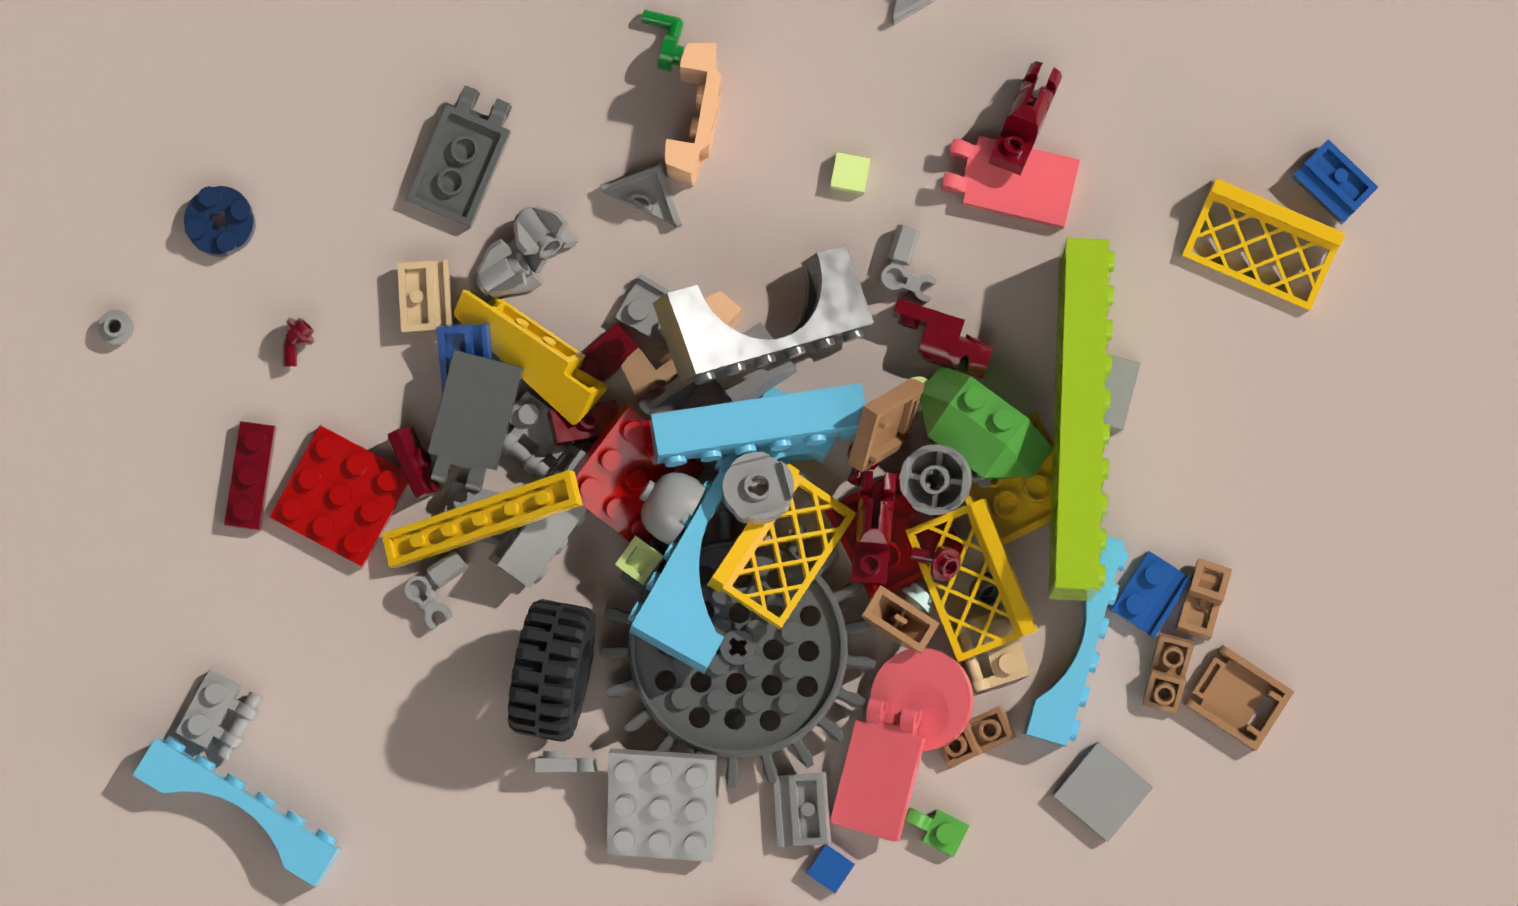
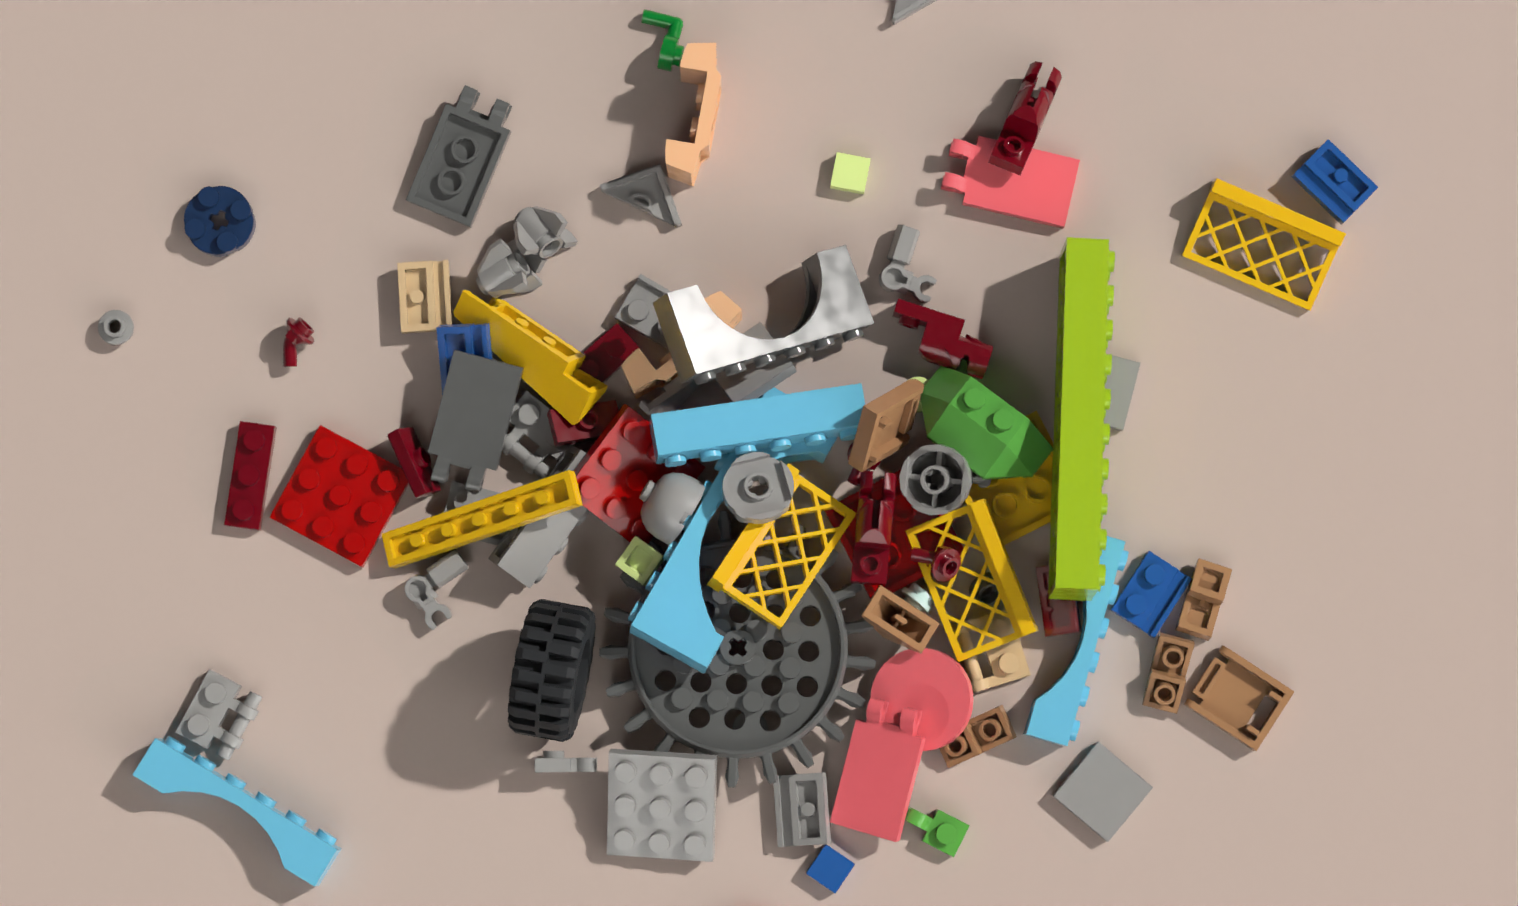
(1058, 616): none -> dark red plate

